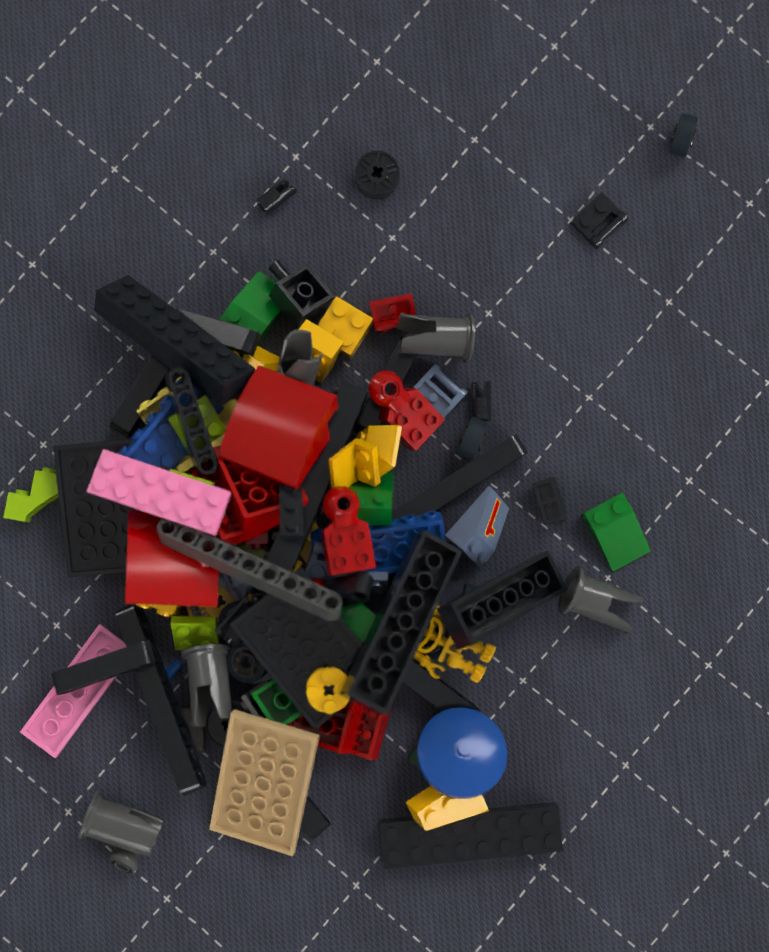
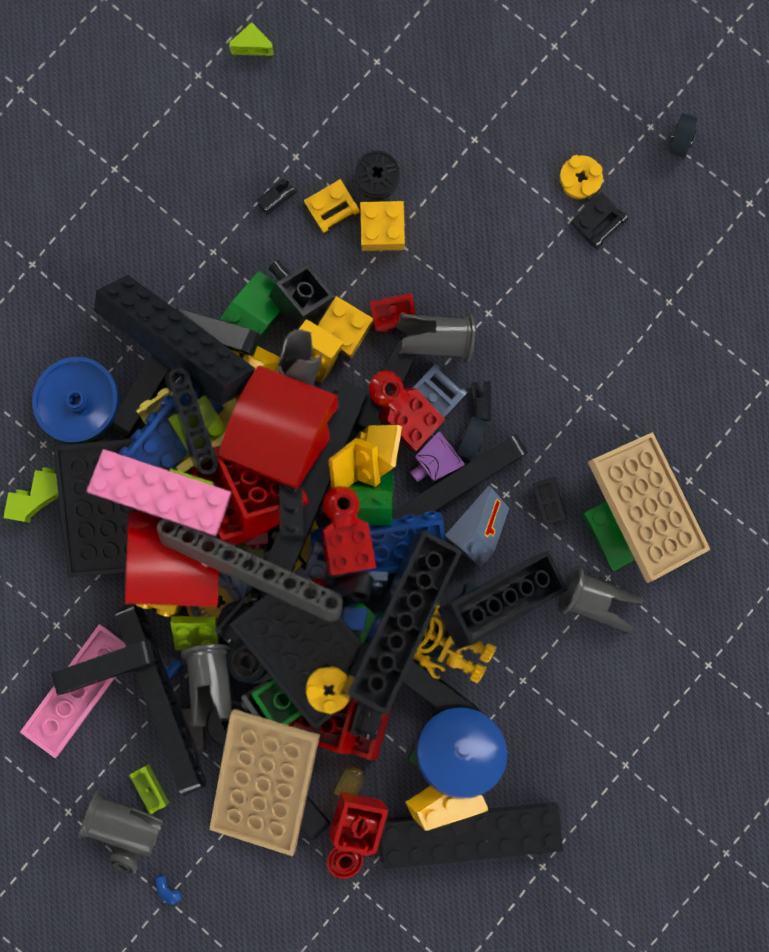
(75, 400): none -> blue dish
(149, 789): none -> lime hinge
(165, 893): none -> blue arm
(251, 42): none -> lime slope
(328, 200): none -> yellow plate
(350, 781): none -> clear yellow brick
(354, 833): none -> red brick
(355, 617): none -> blue tile
(366, 723): none -> black hinge
(382, 226): none -> yellow brick
(436, 460): none -> medium lavender torso
(578, 165): none -> yellow plate
(649, 507): none -> tan plate

